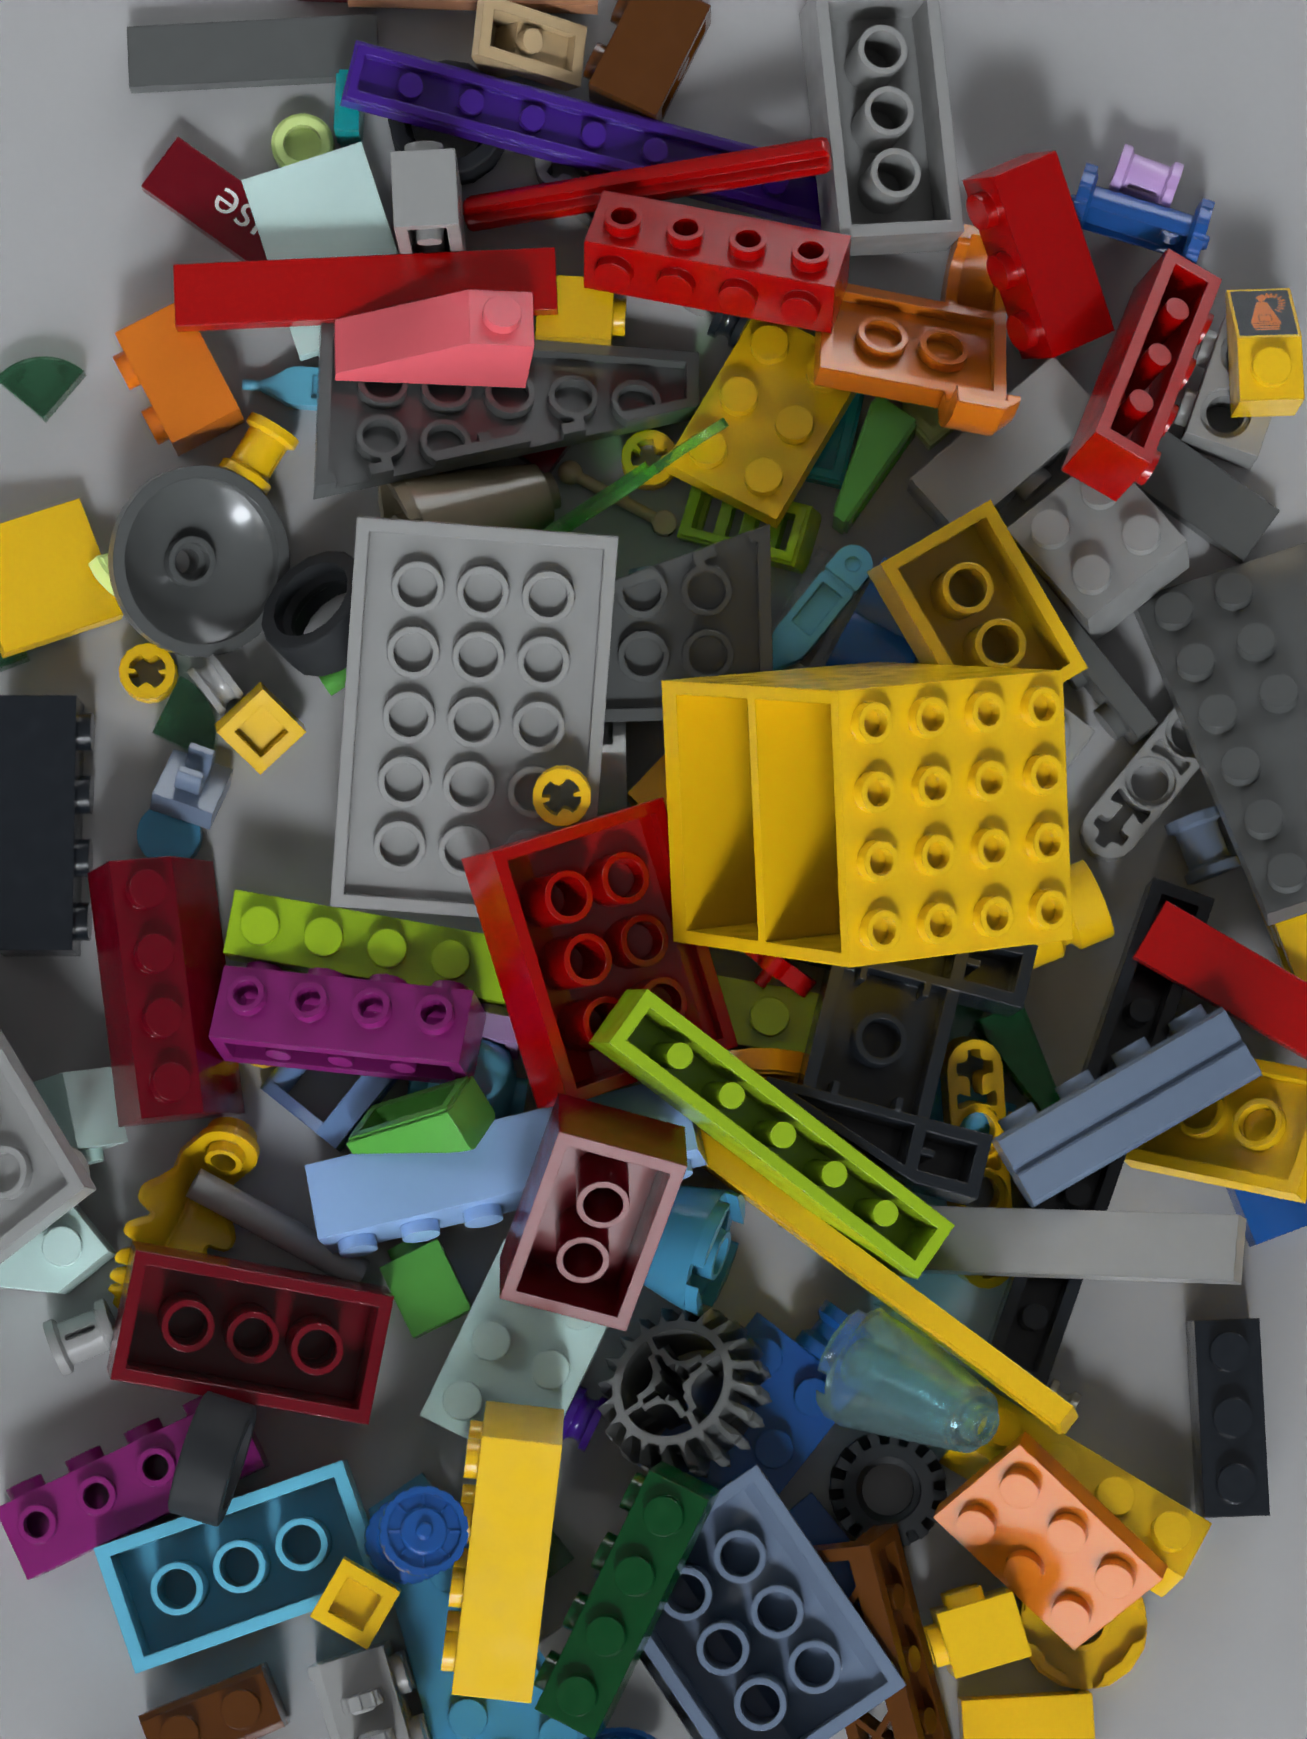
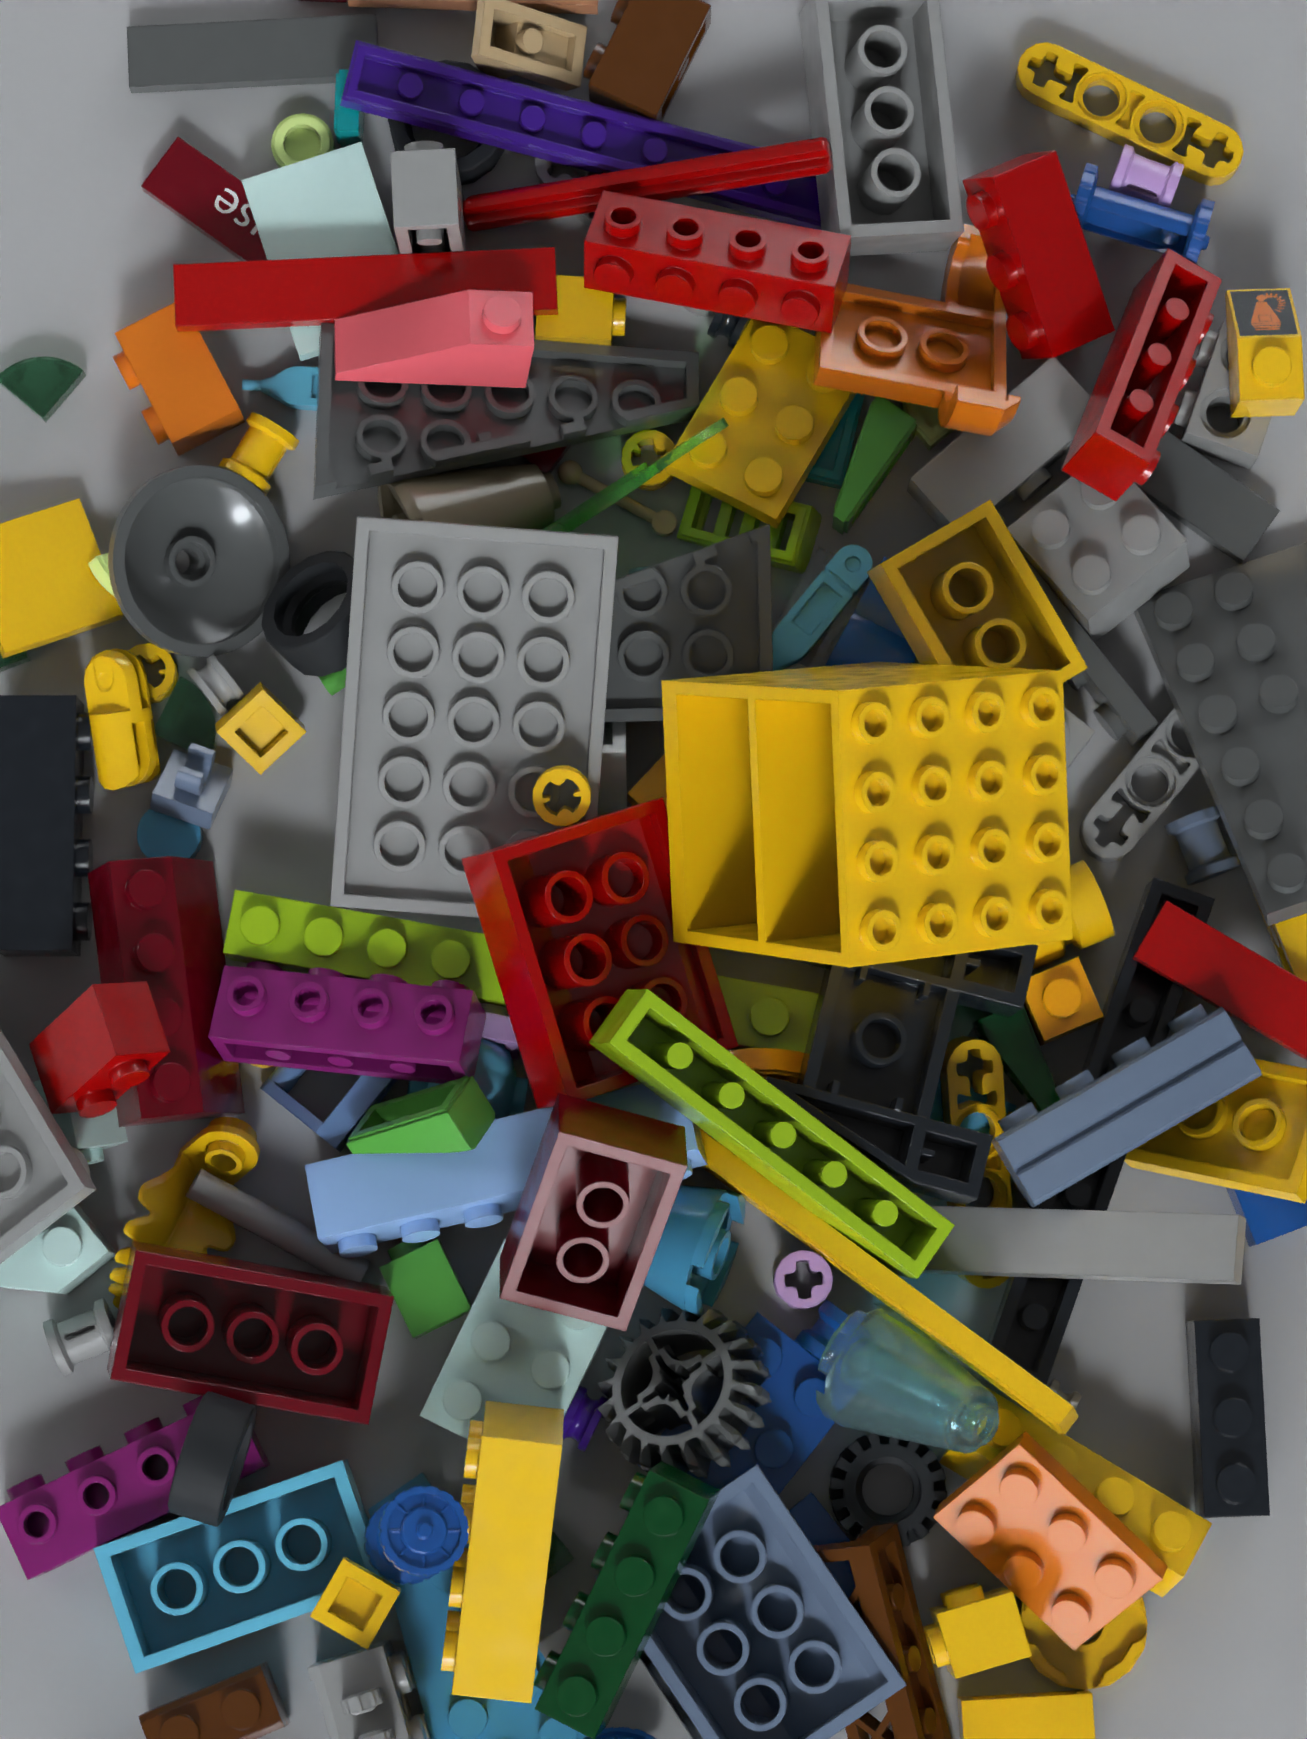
(99, 1048): none -> red brick
(121, 719): none -> yellow arm
(783, 971): red piece -> none
(817, 1265): none -> lavender bush
(1061, 1001): none -> light orange brick
(1133, 103): none -> yellow beam

